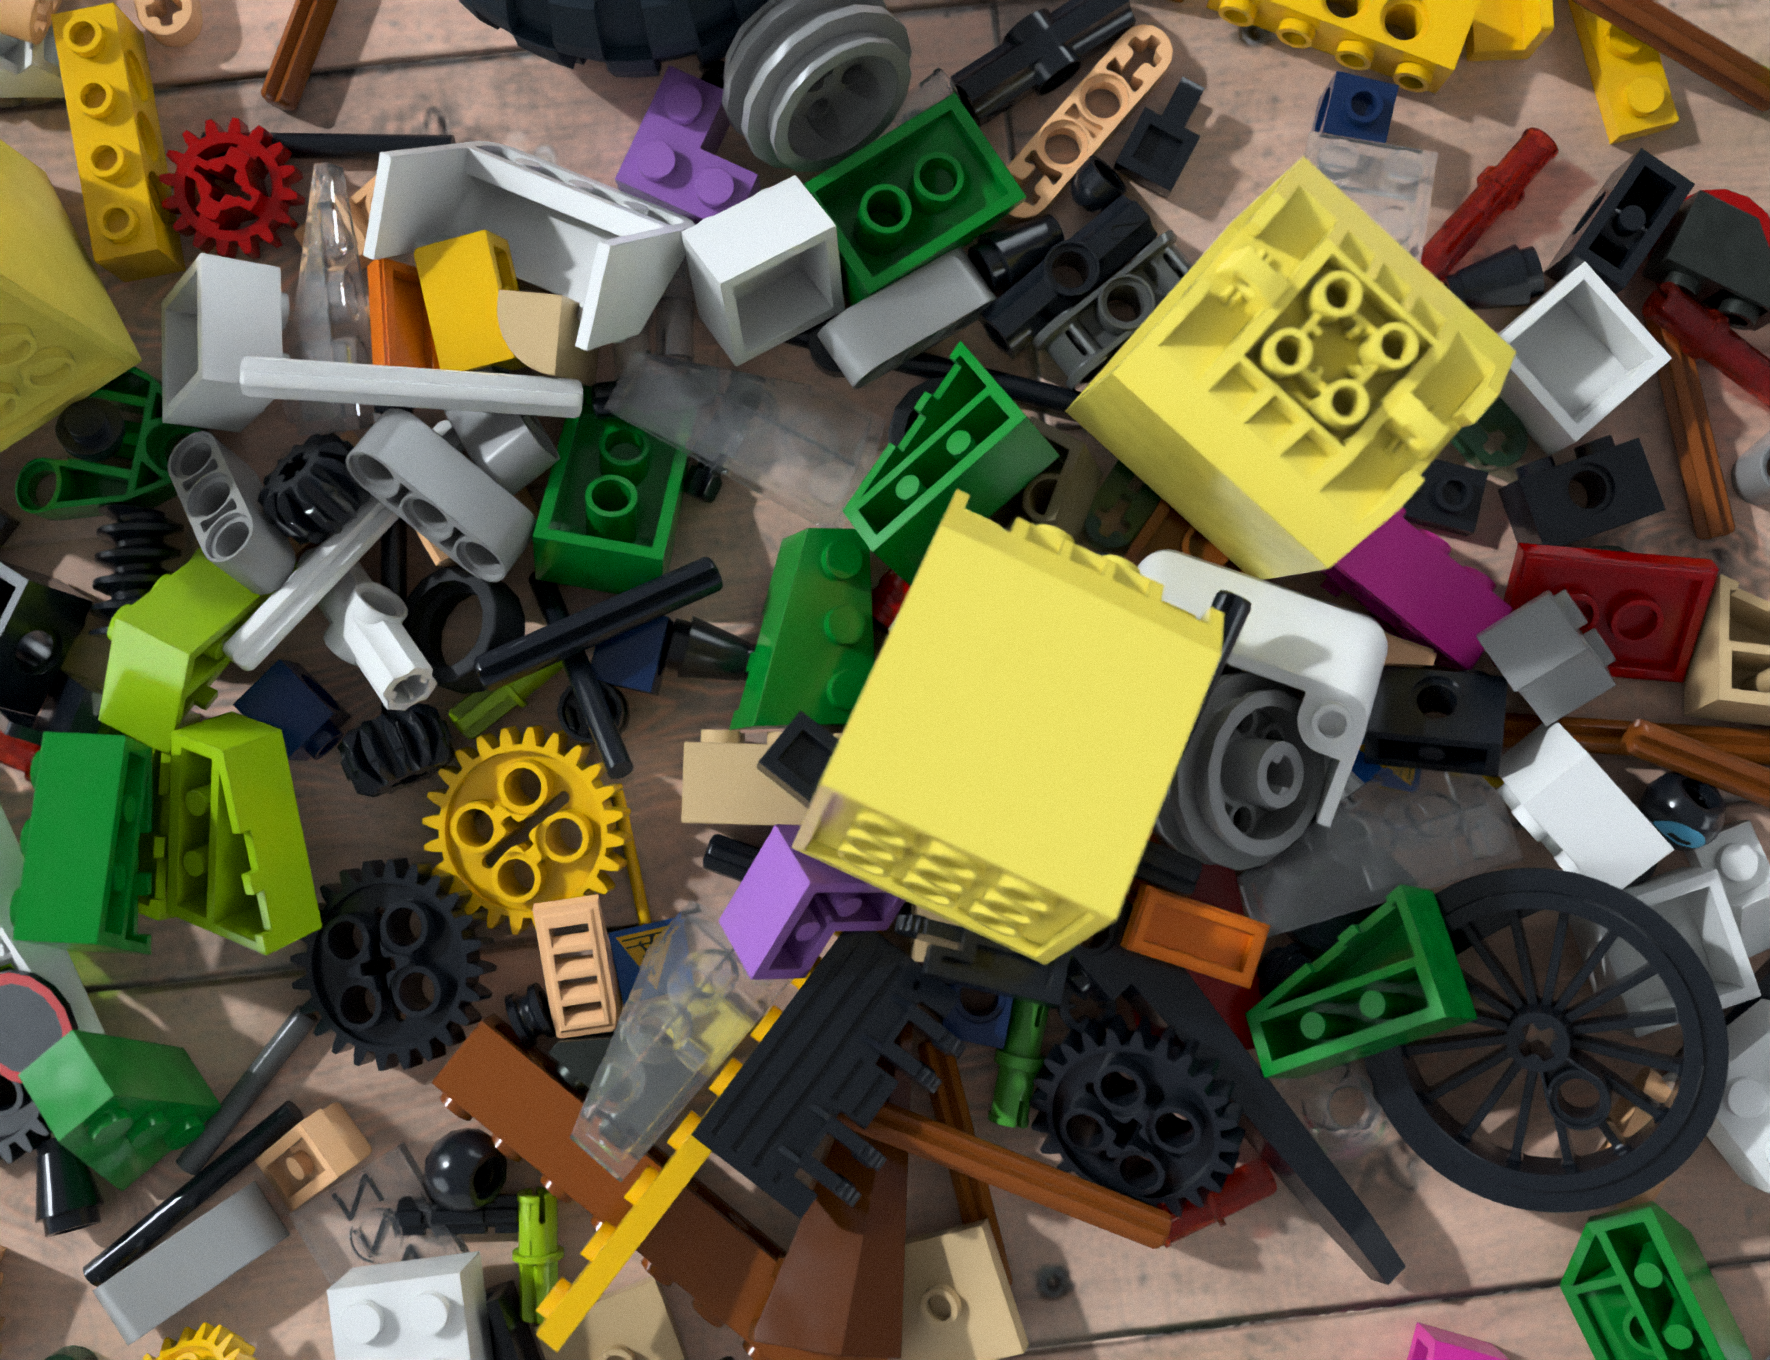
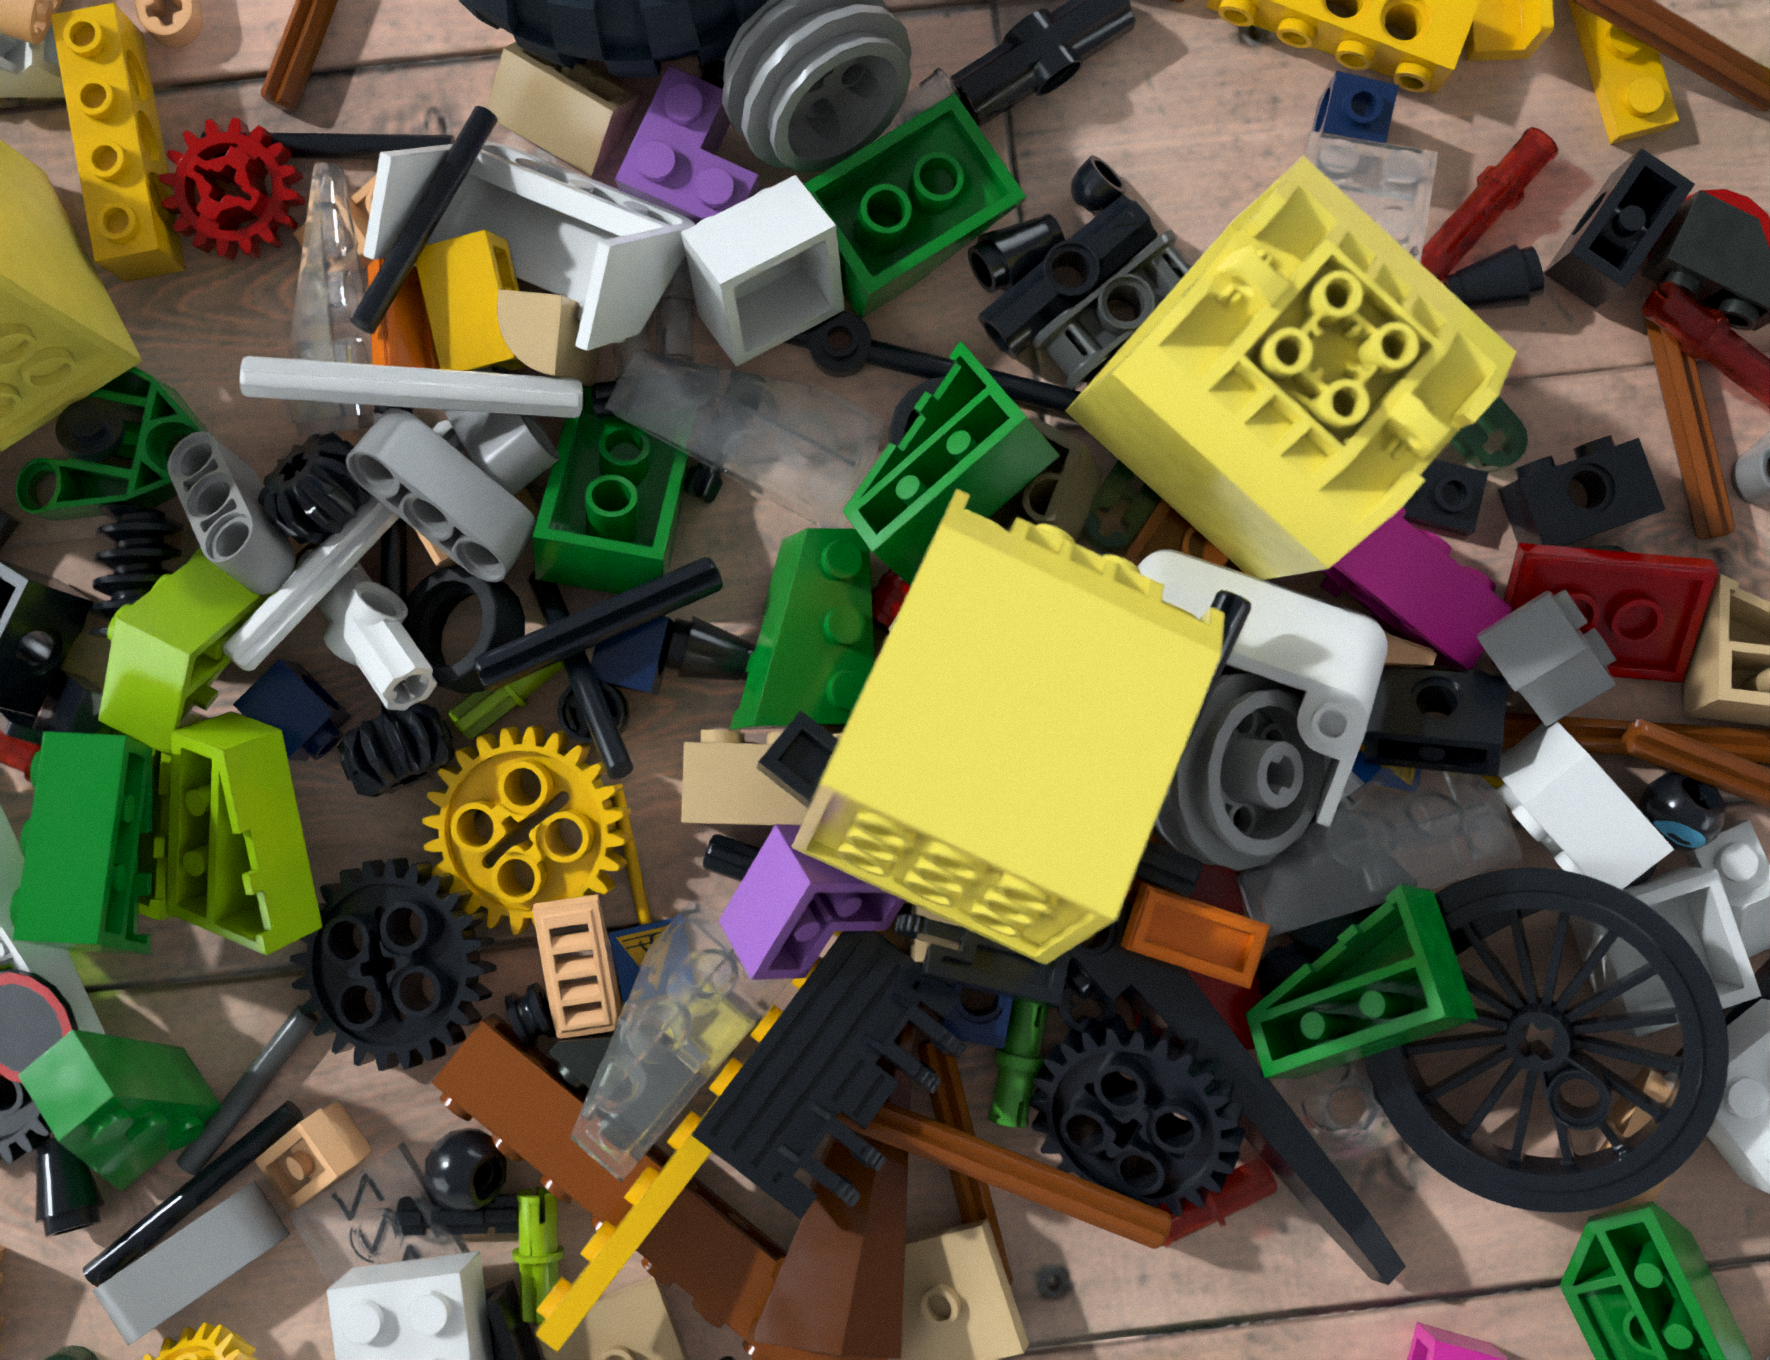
(209, 324): white piece -> none
(424, 220): none -> black bar
(562, 109): none -> tan brick
(906, 318): light grey beam -> none
(1085, 128): light nougat beam -> none
(1161, 143): black plate -> none
(1575, 359): white piece -> none

